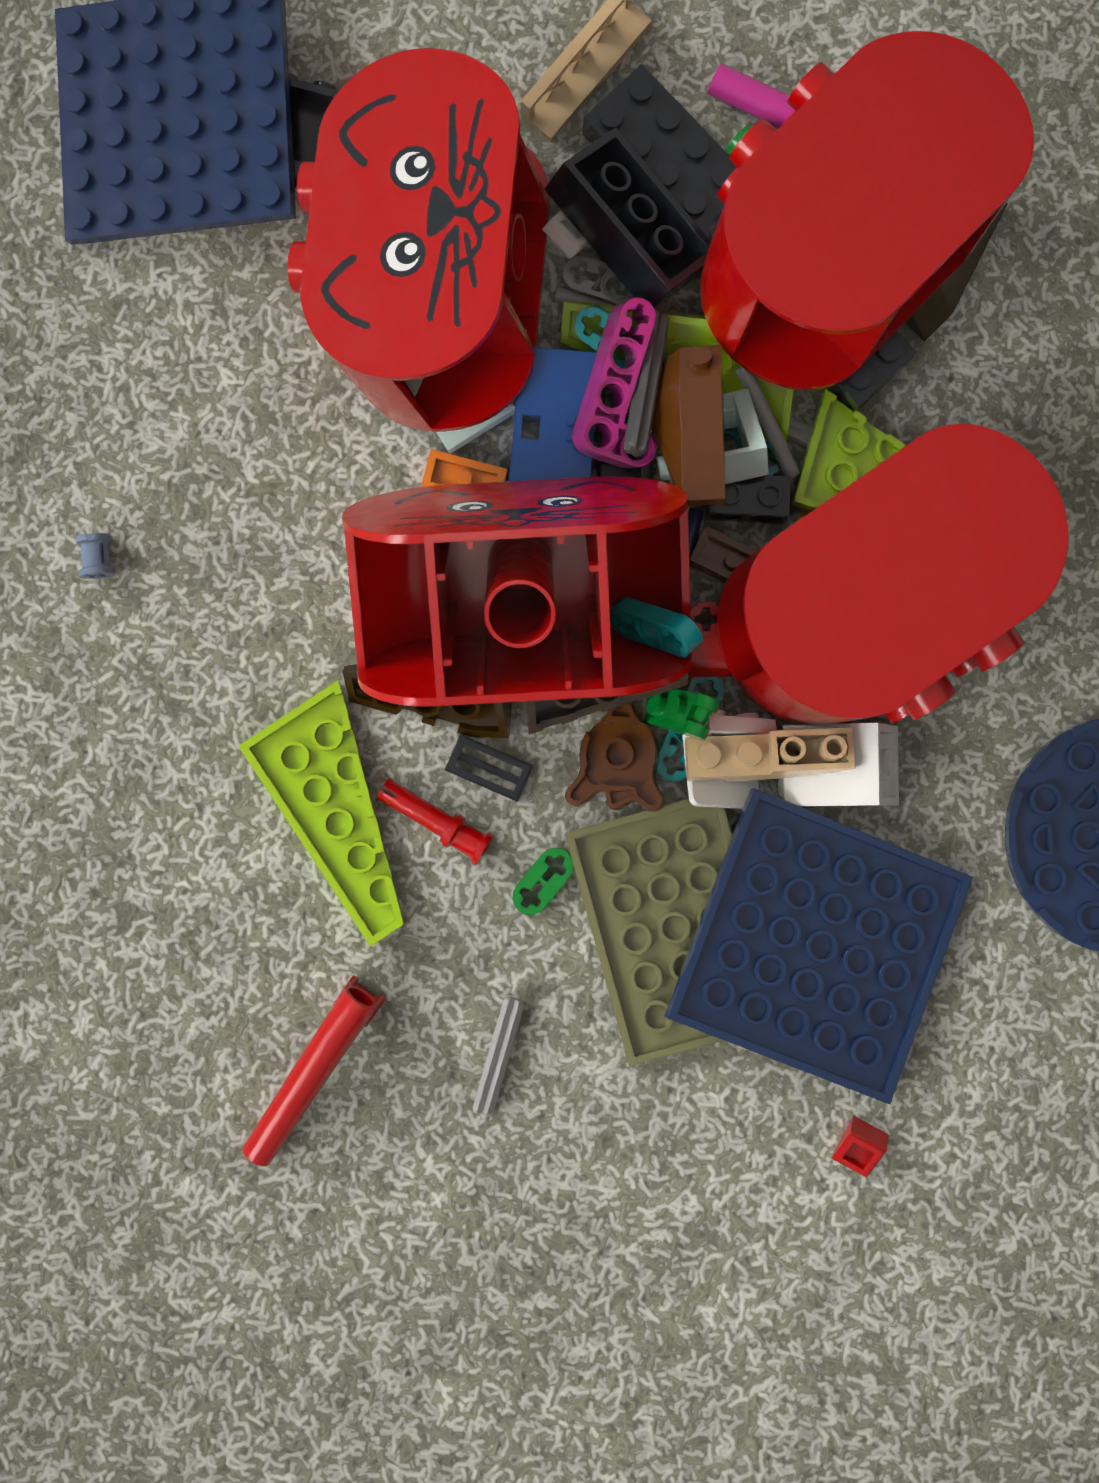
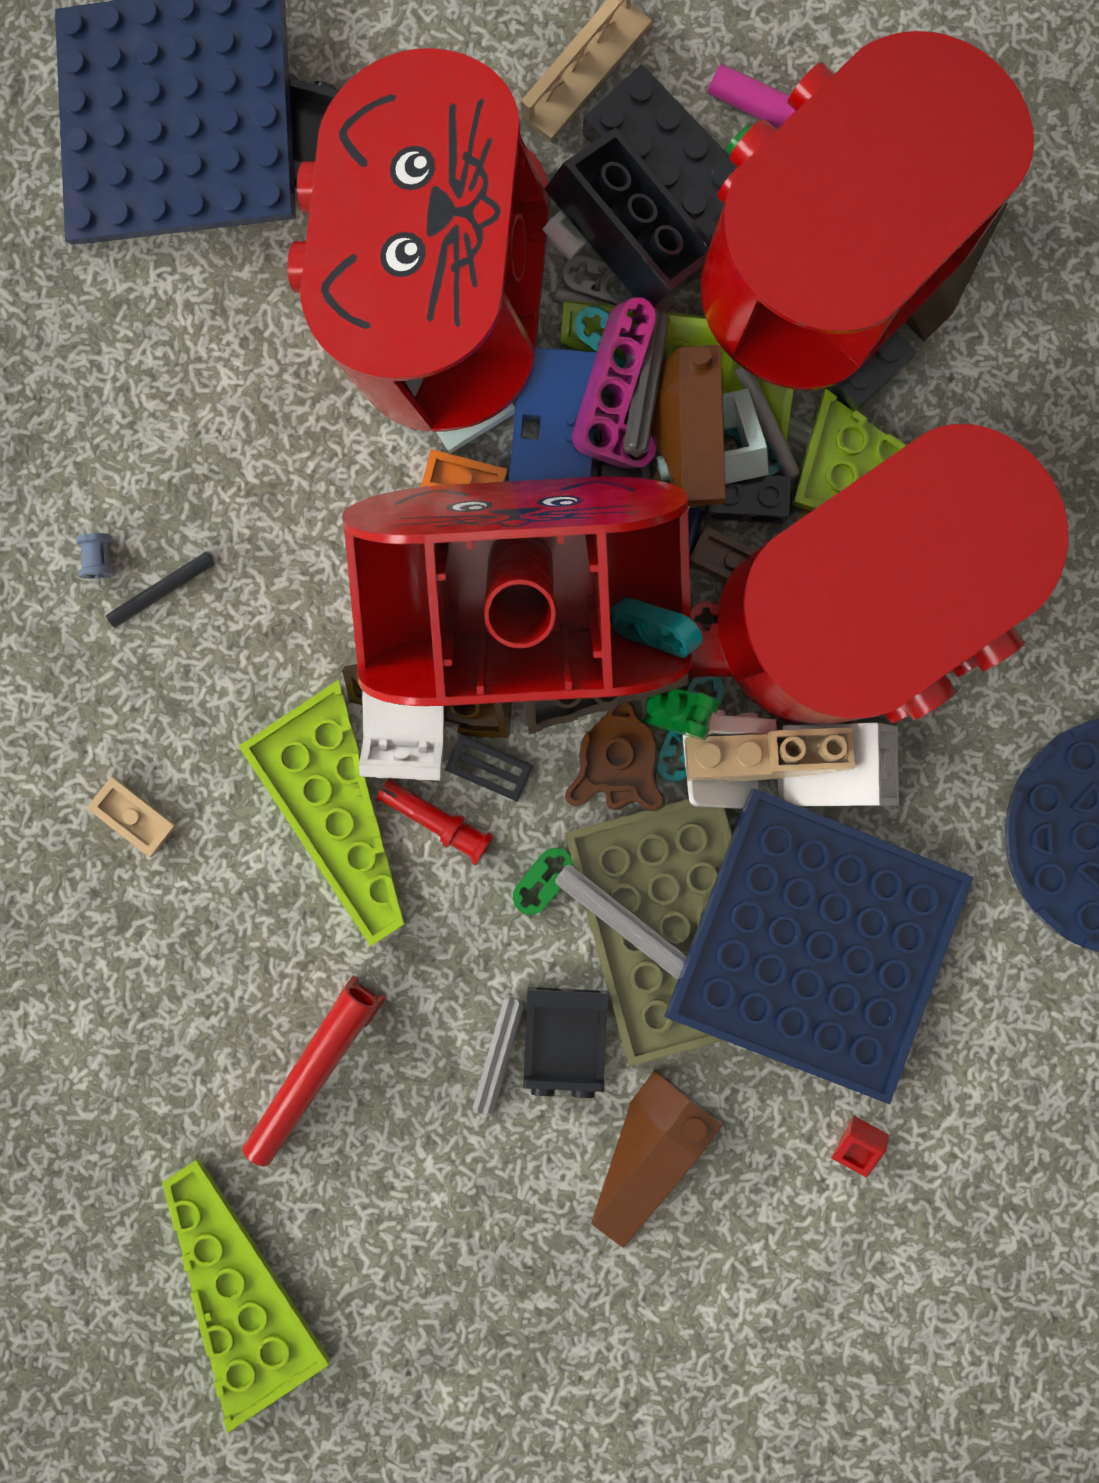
(131, 816): none -> tan plate
(160, 589): none -> black bar
(243, 1312): none -> lime wing
(401, 740): none -> white bracket
(565, 1041): none -> black panel
(621, 920): none -> light grey axle
(655, 1149): none -> reddish brown wedge

